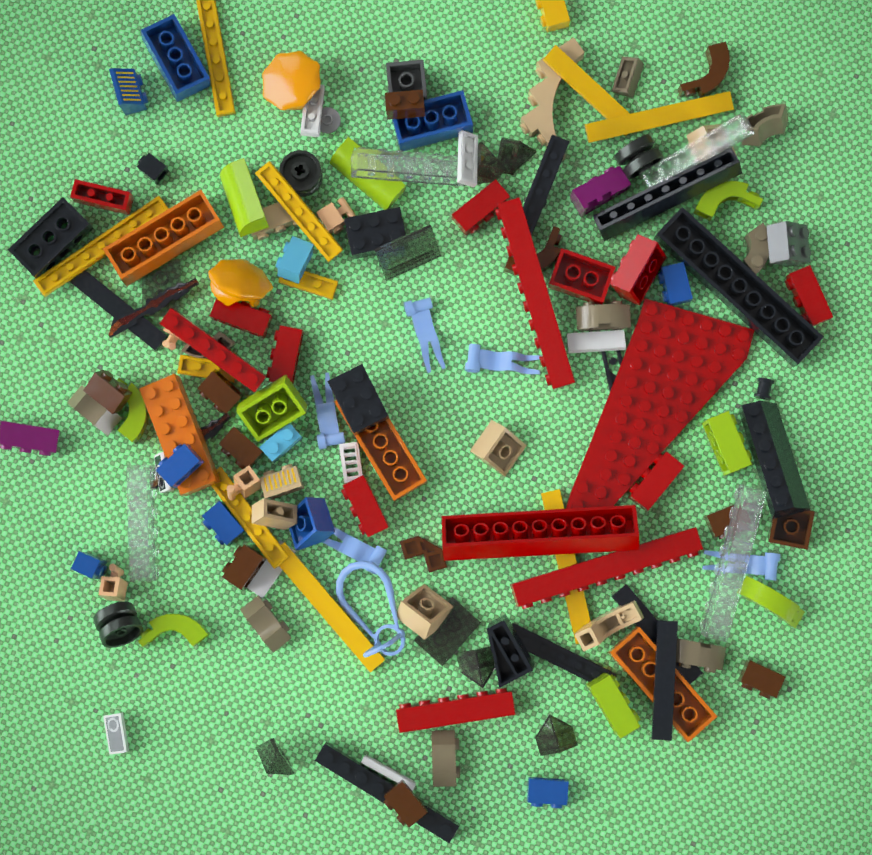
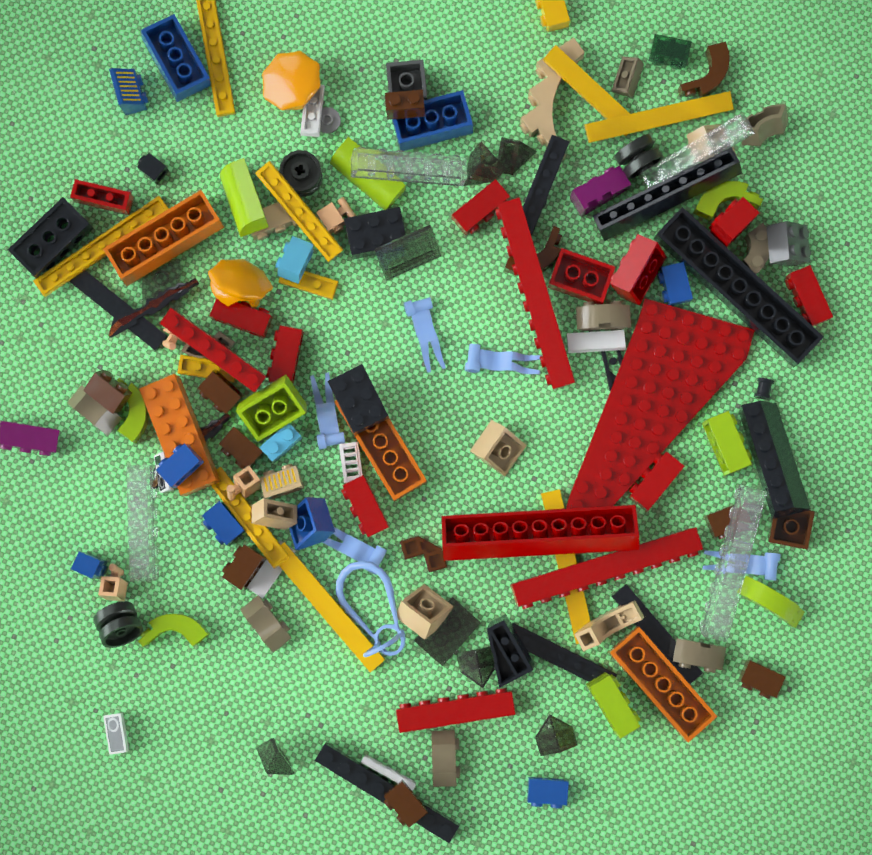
(467, 158): white tile -> none
(664, 680): black tile -> none
(669, 51): none -> clear green brick
(733, 221): none -> red brick

